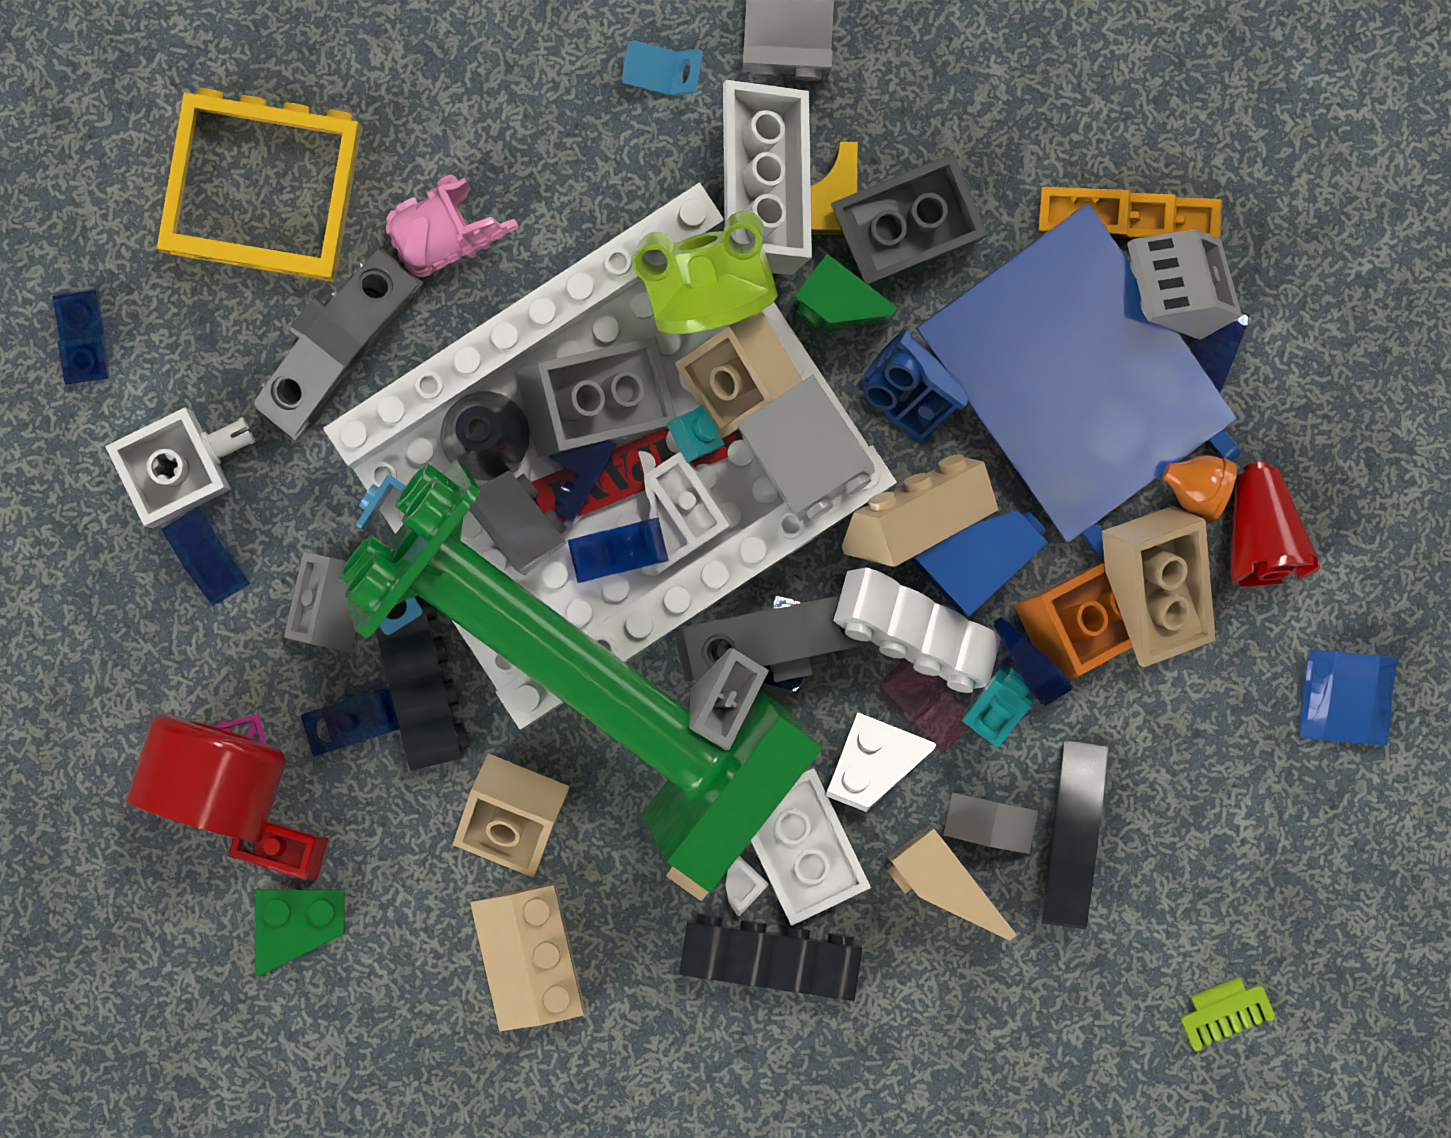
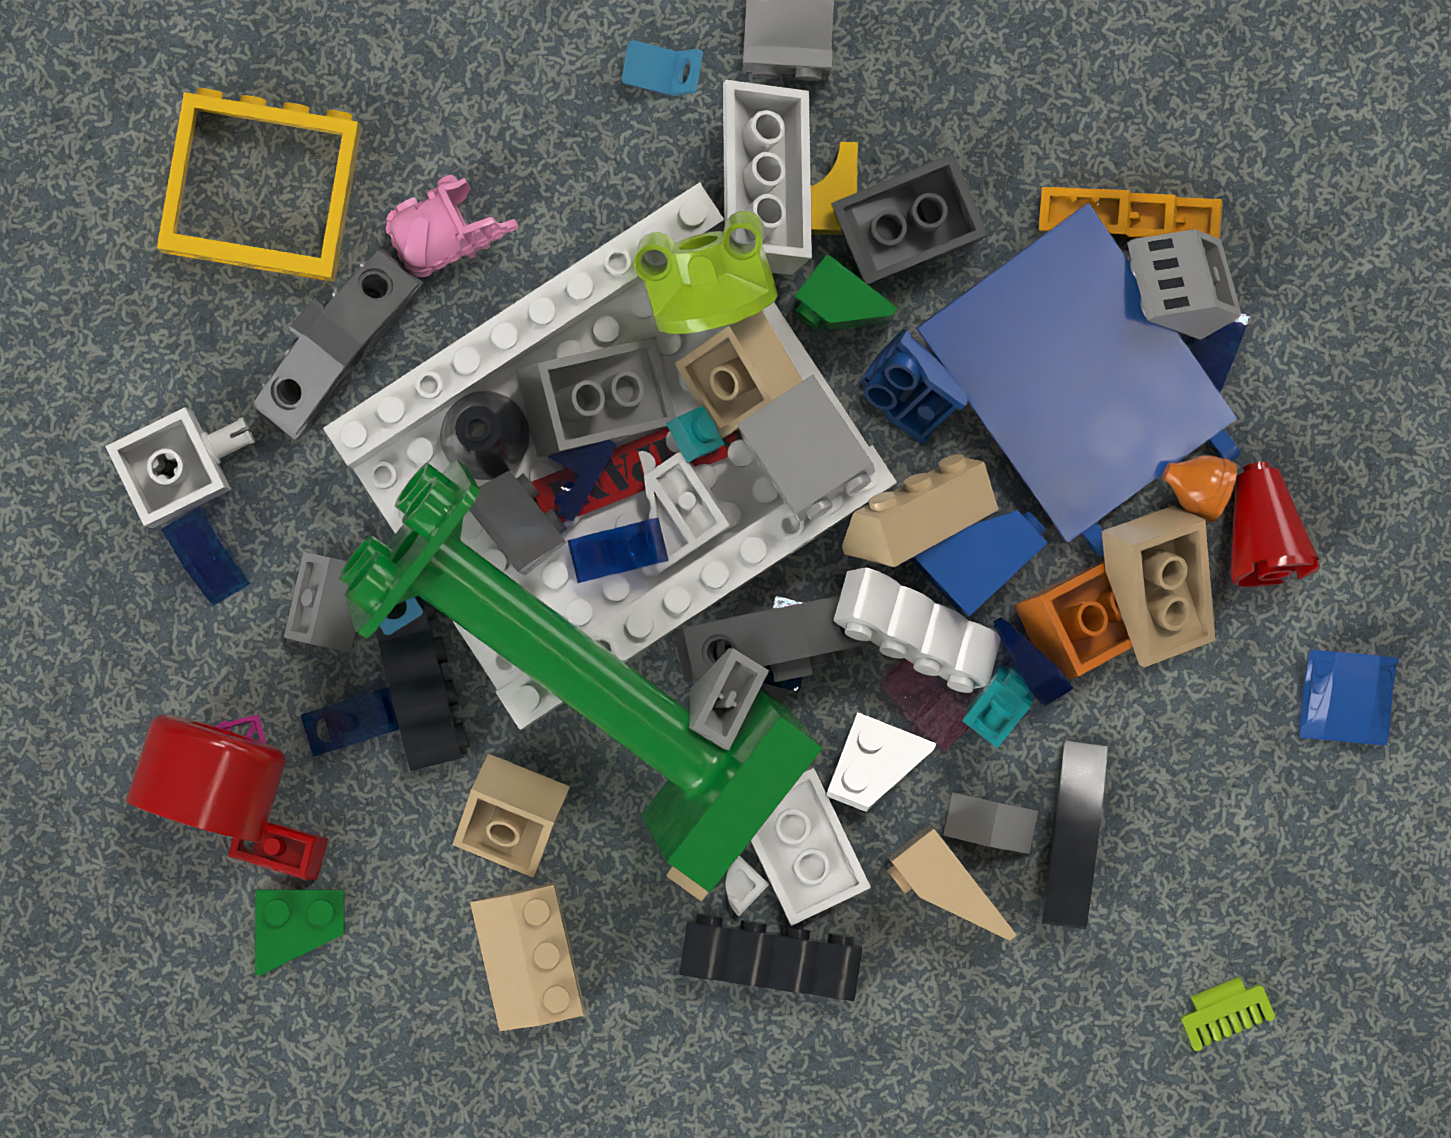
(81, 336): clear blue slope -> none
(374, 499): dark azure bracket -> none

